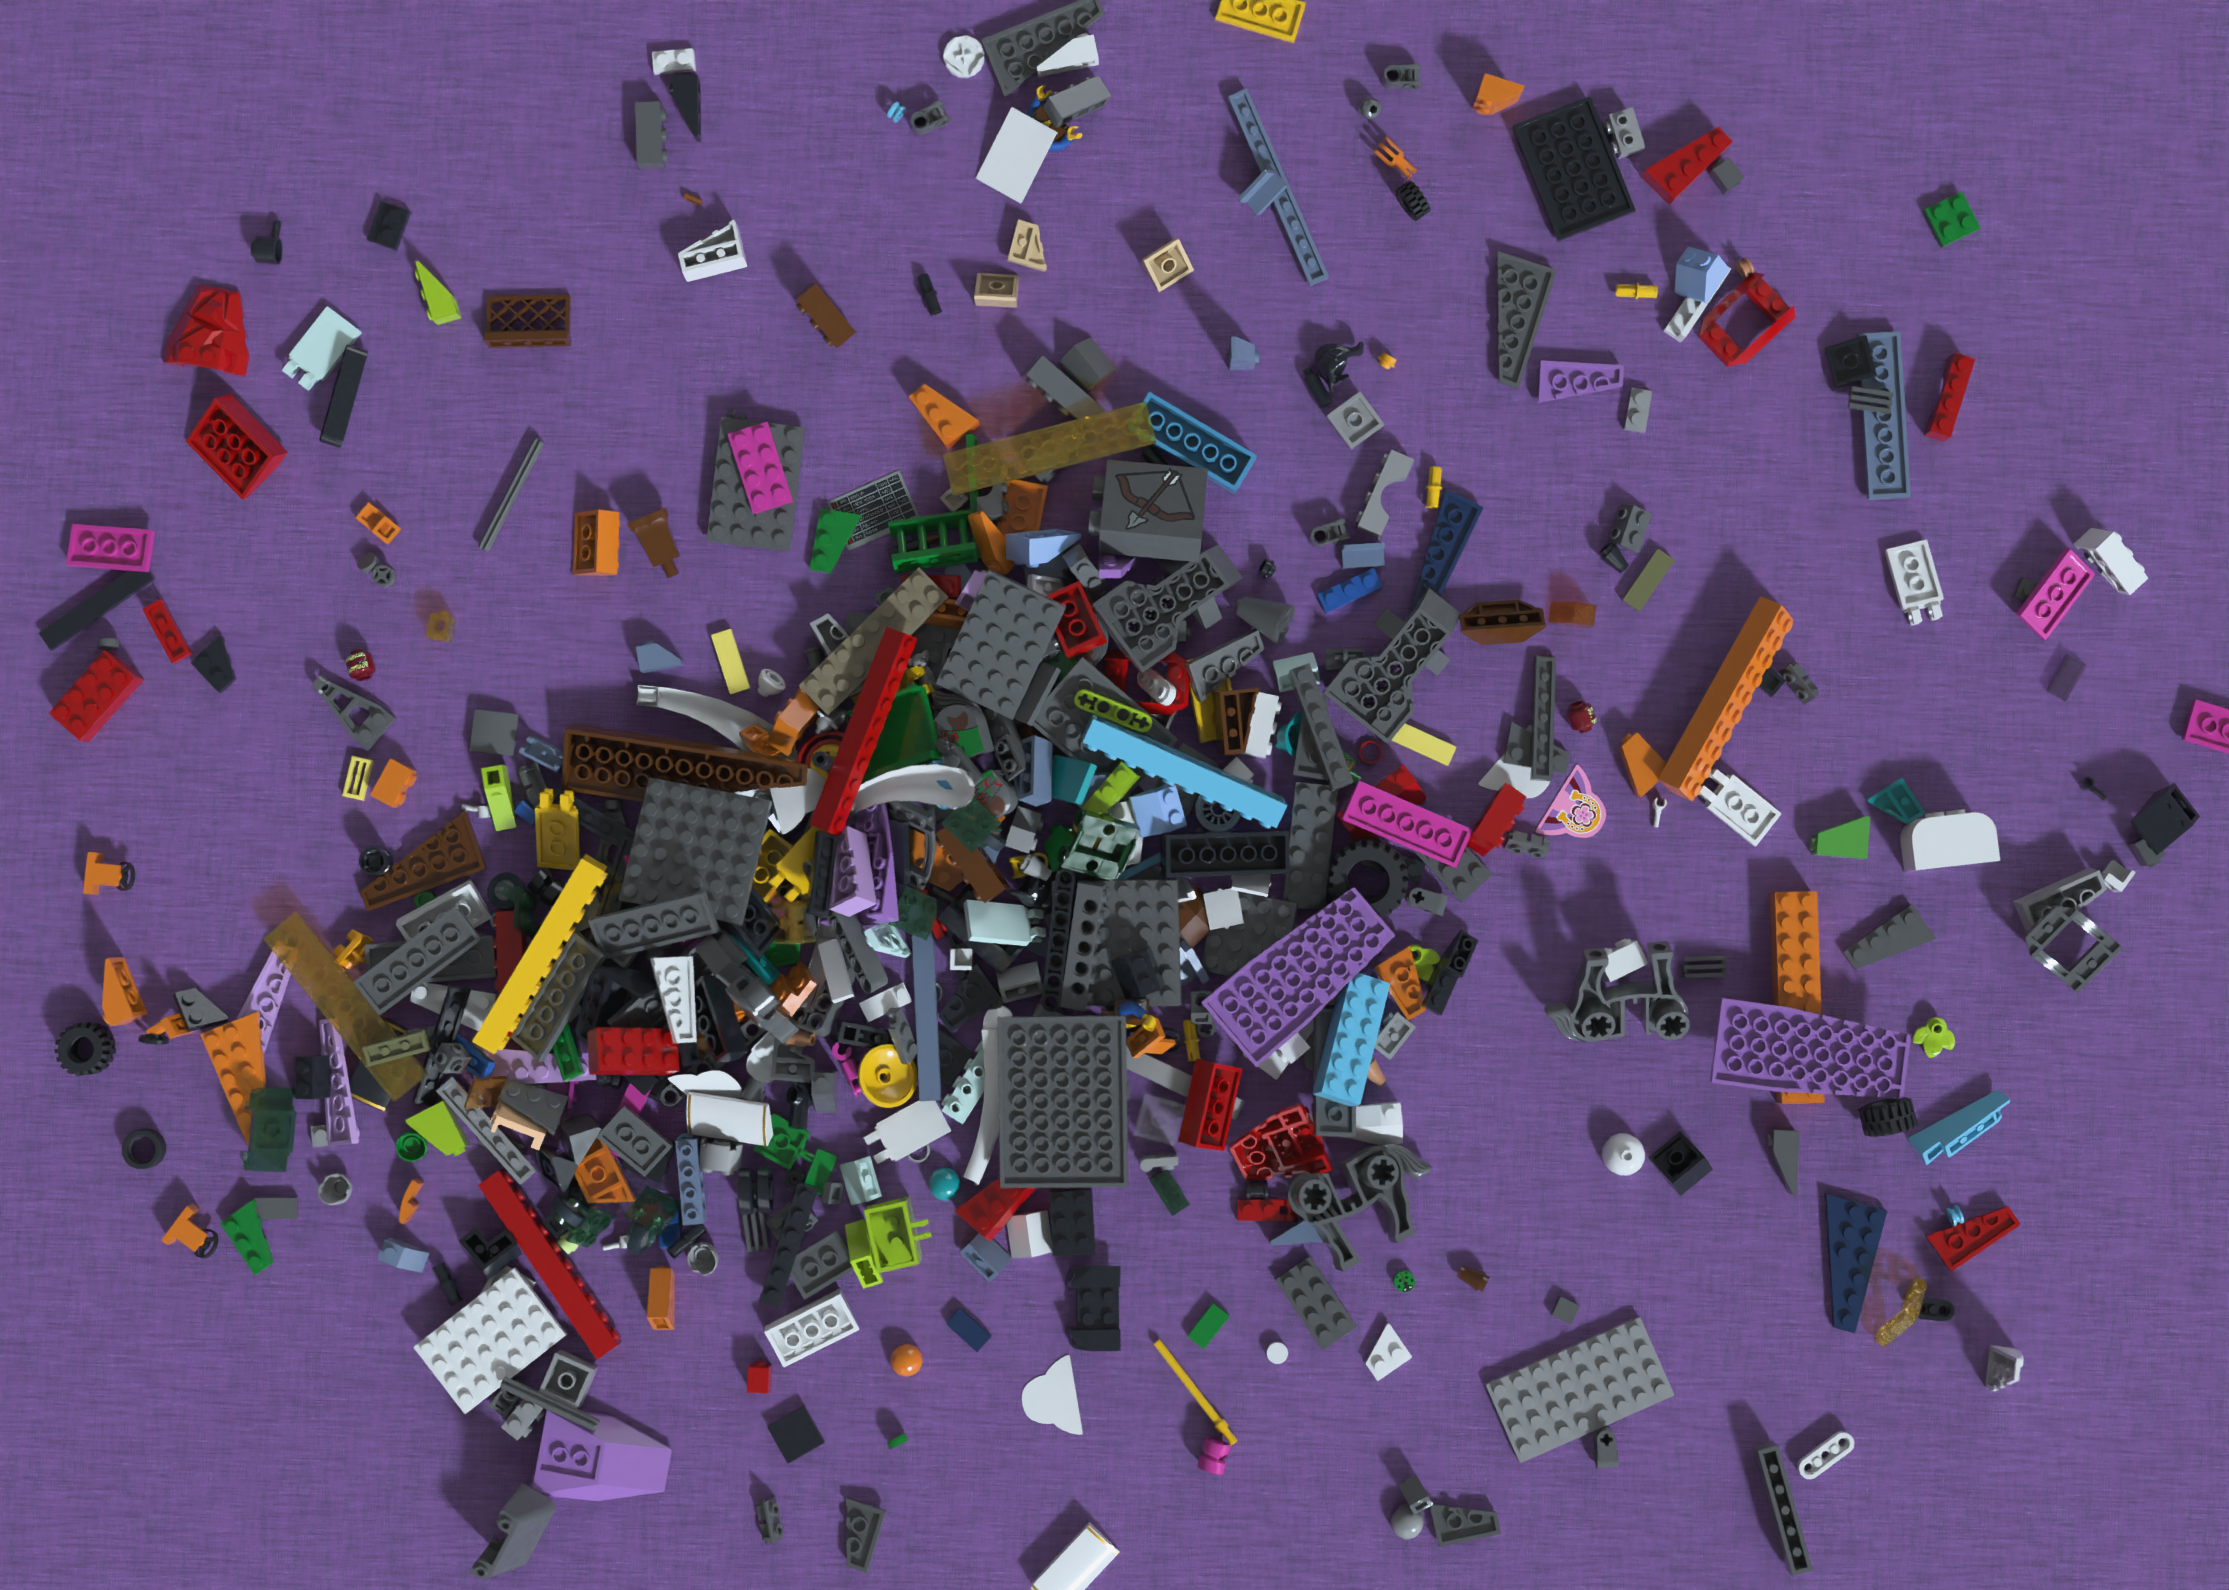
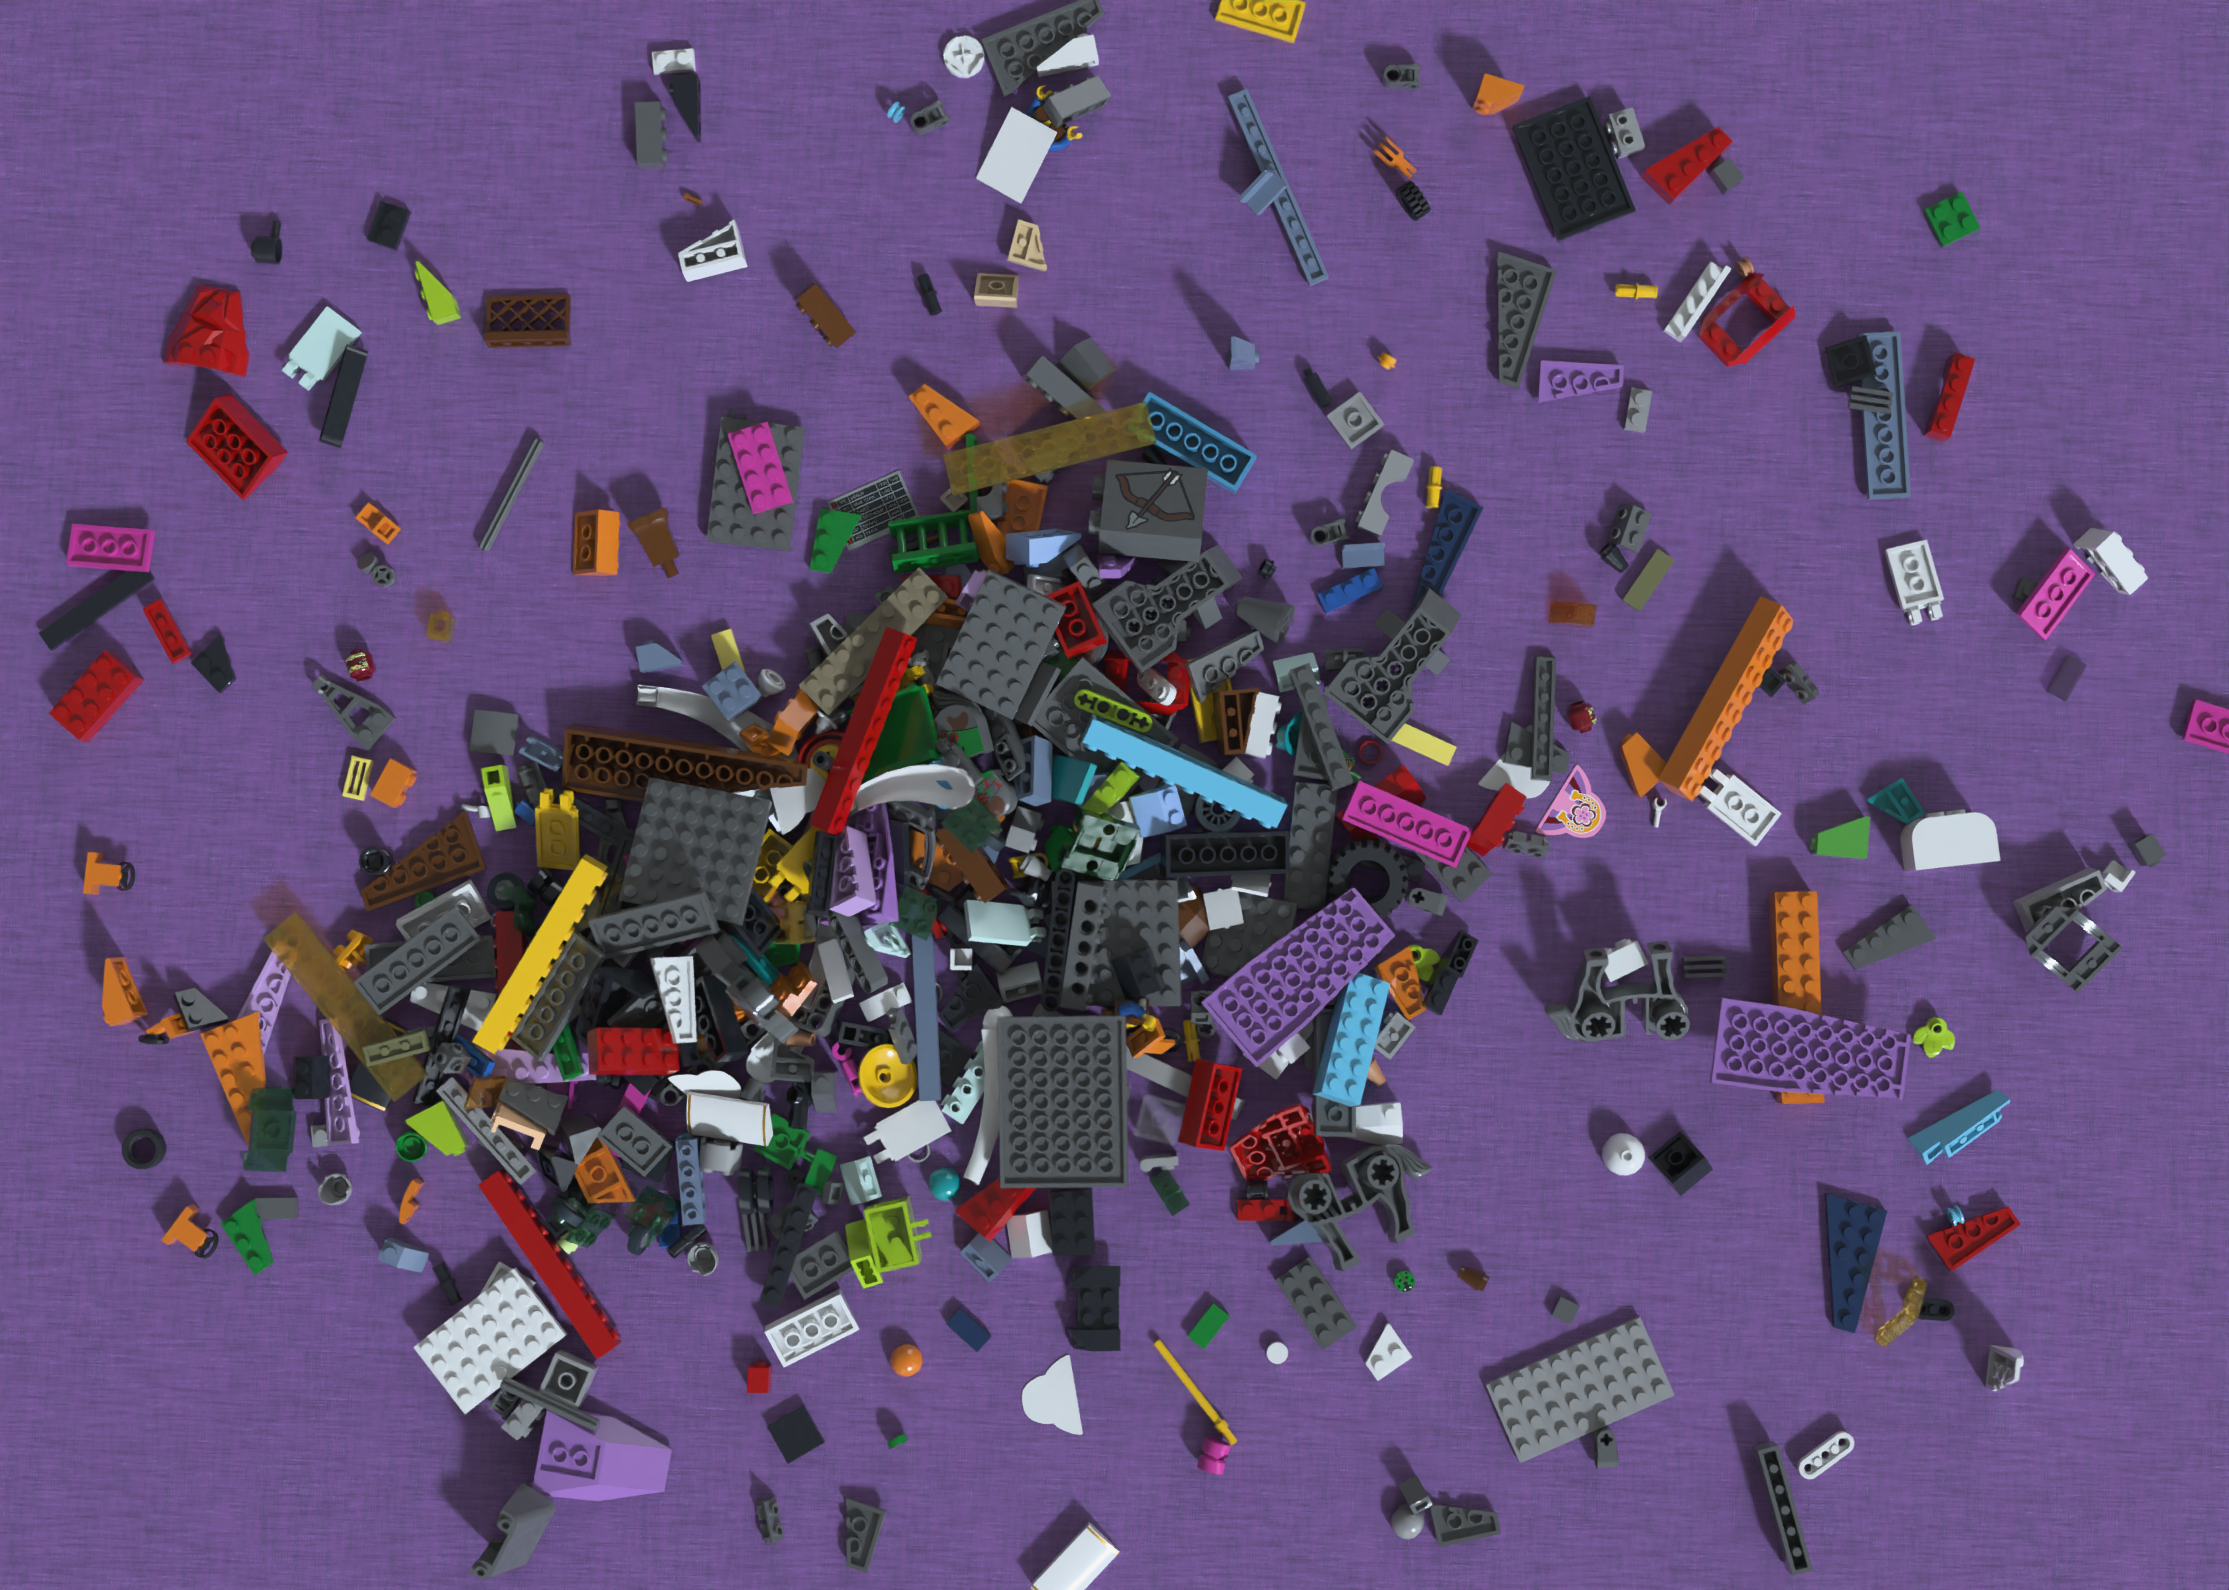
(69, 1054): black tyre -> none
(107, 644): dark grey tile -> none
(492, 1255): black brick -> none
(621, 1244): white hand -> none
(661, 1298): orange slope -> none
(732, 692): none -> sand blue brick
(1167, 264): tan slope -> none
(1333, 360): black piece -> none
(1369, 107): dark grey piece -> none
(1501, 622): reddish brown wedge -> none
(1699, 274): light blue slope -> none
(1785, 1153): dark grey slope -> none
(1887, 1117): black tyre -> none
(2092, 788): black hand -> none
(2164, 818): black slope -> none

